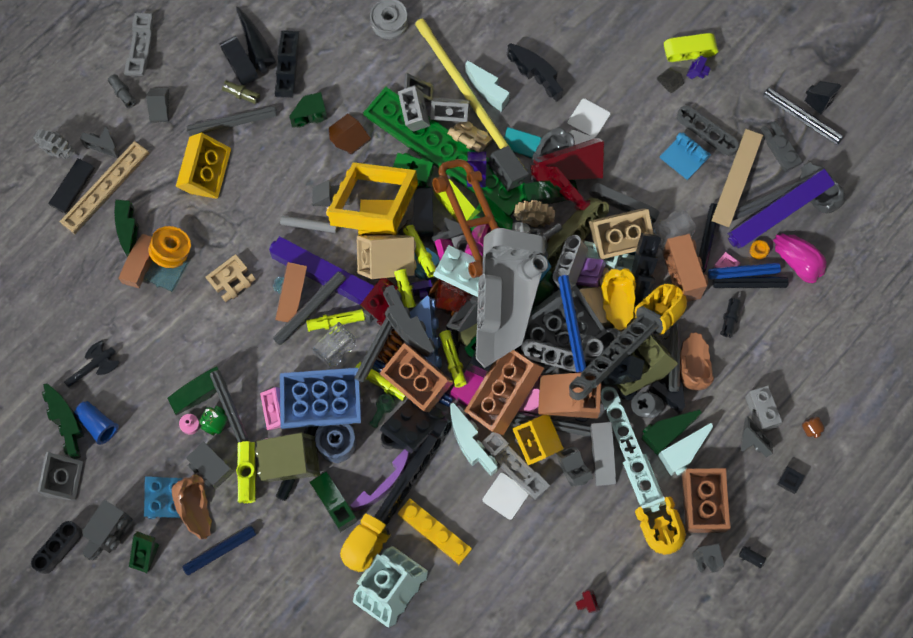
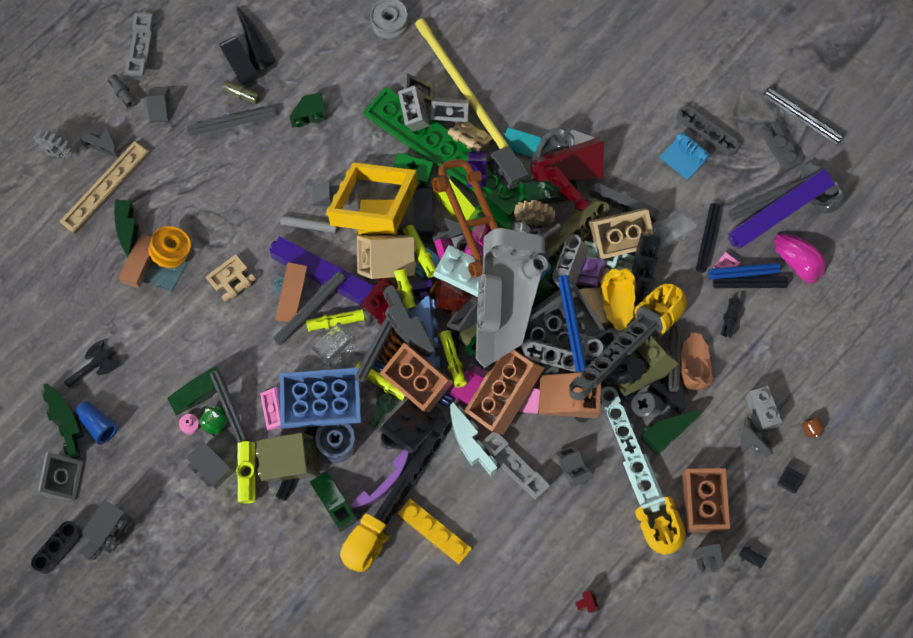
(71, 185): black tile -> none
(142, 552): dark green slope -> none
(158, 497): dark azure hinge -> none
(192, 505): nougat hair -> none
(203, 166): yellow slope -> none
(219, 550): dark blue axle -> none
(287, 64): black slope -> none
(348, 134): reddish brown slope -> none
(389, 585): light aqua slope -> none
(487, 86): light aqua slope -> none
(505, 496): white sticker -> none
(533, 65): black slope -> none
(537, 439): yellow slope -> none
(560, 425): dark grey axle -> none
(588, 117): white sticker -> none
(603, 453): light grey slope -> none
(671, 79): clear smoke slope -> none
(680, 454): light aqua slope -> none
(685, 266): nougat brick -> none
(690, 47): neon yellow beam -> none
(698, 68): dark purple tile -> none
(737, 178): tan tile -> none
(759, 249): light orange tile -> none
(822, 95): black slope -> none

